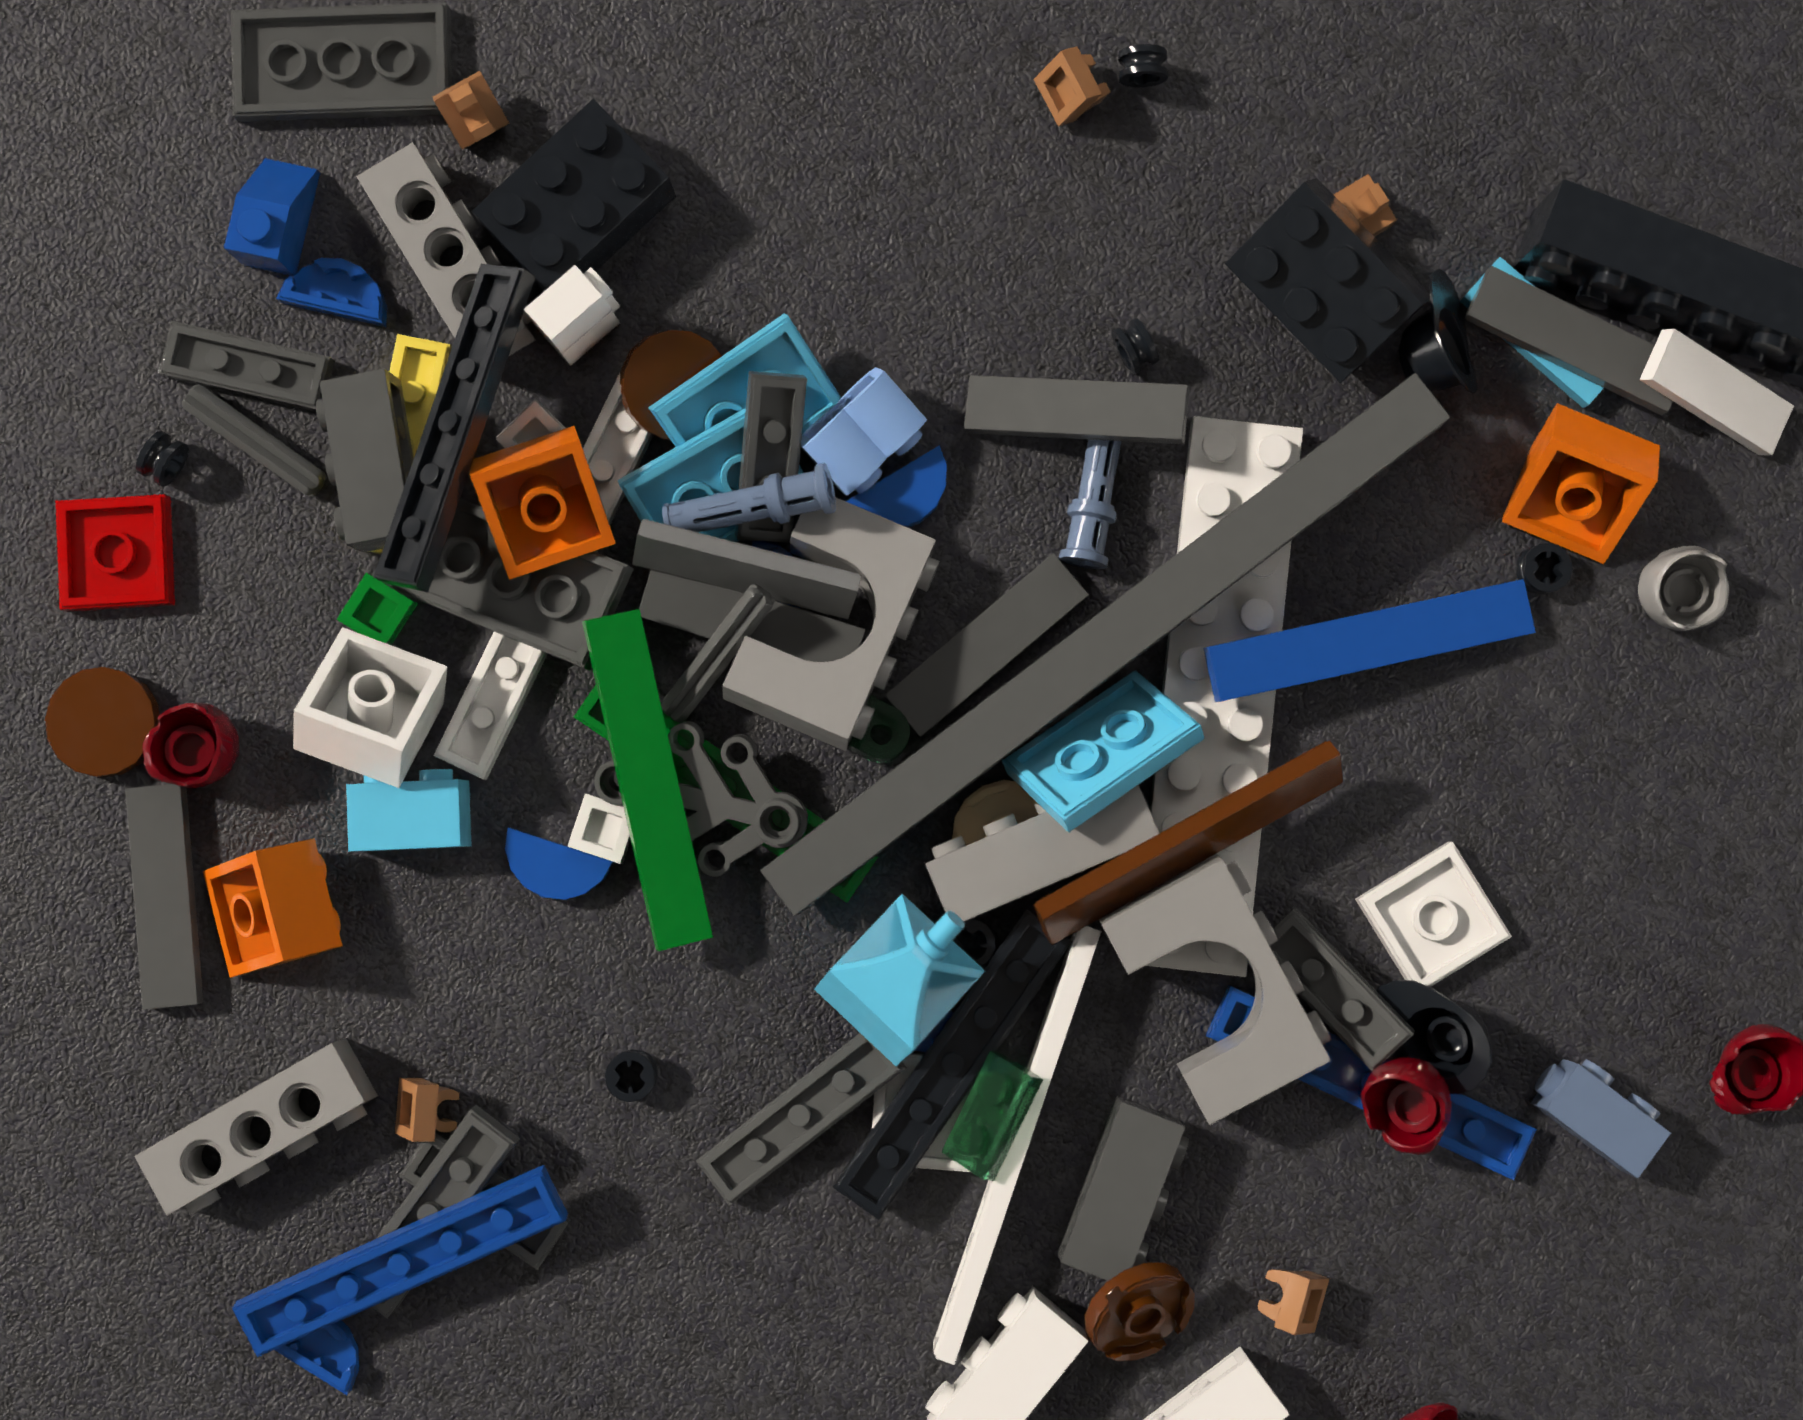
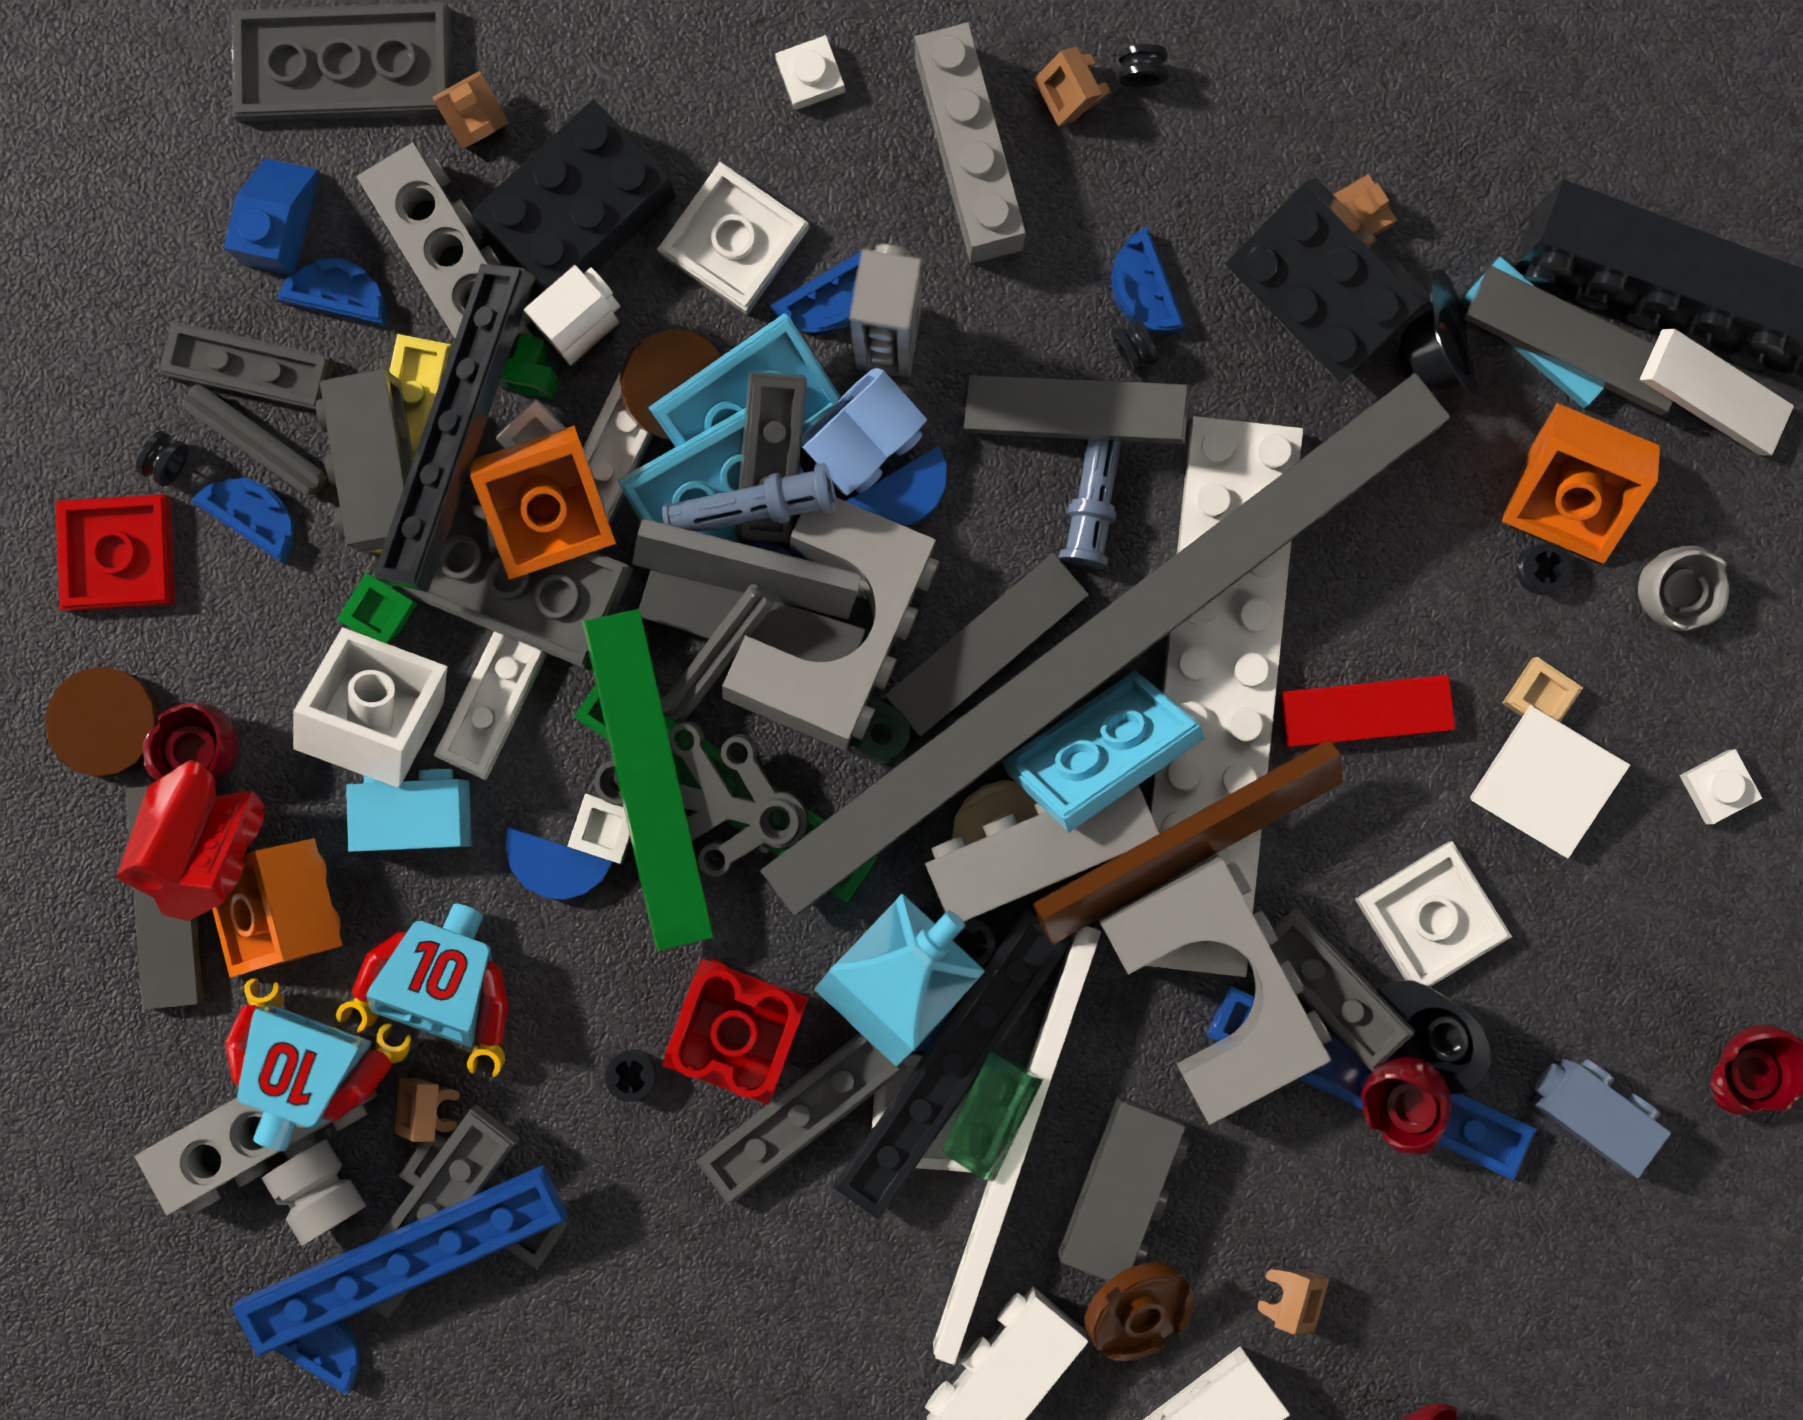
(189, 842): none -> red piece
(251, 512): none -> blue tile
(300, 1066): none -> torso
(313, 1192): none -> light grey wheel
(436, 984): none -> torso
(528, 370): none -> green tile
(733, 238): none -> white tile
(735, 1031): none -> red piece
(810, 72): none -> white plate
(824, 302): none -> blue tile
(886, 310): none -> light grey brick
(969, 143): none -> light grey brick
(1143, 288): none -> blue tile
(1367, 711): none -> red tile
(1369, 640): blue tile -> none
(1544, 689): none -> tan tile
(1549, 781): none -> white tile
(1720, 786): none -> white plate

